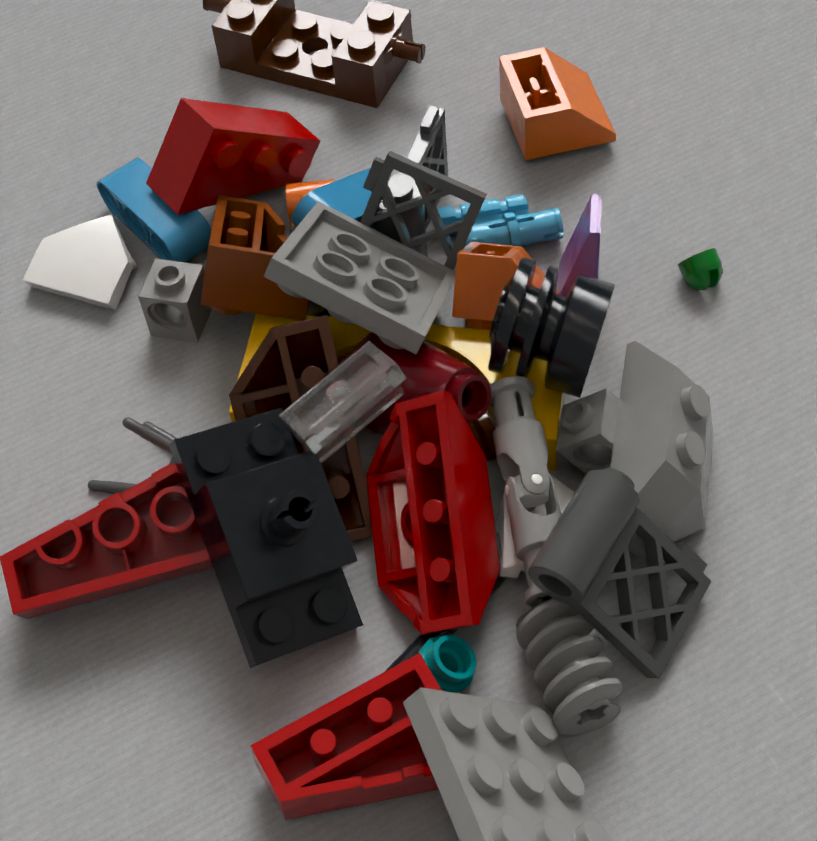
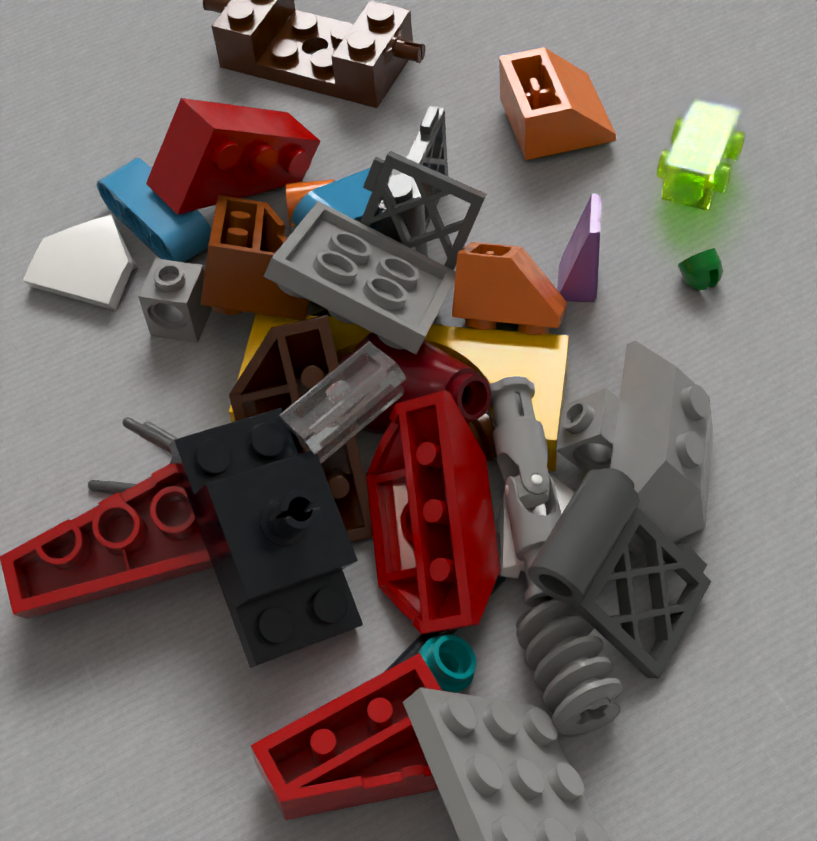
(491, 210): medium azure axle -> none
(519, 229): medium azure pin -> none
(549, 326): black wheel -> none
(701, 155): none -> clear neon green brick

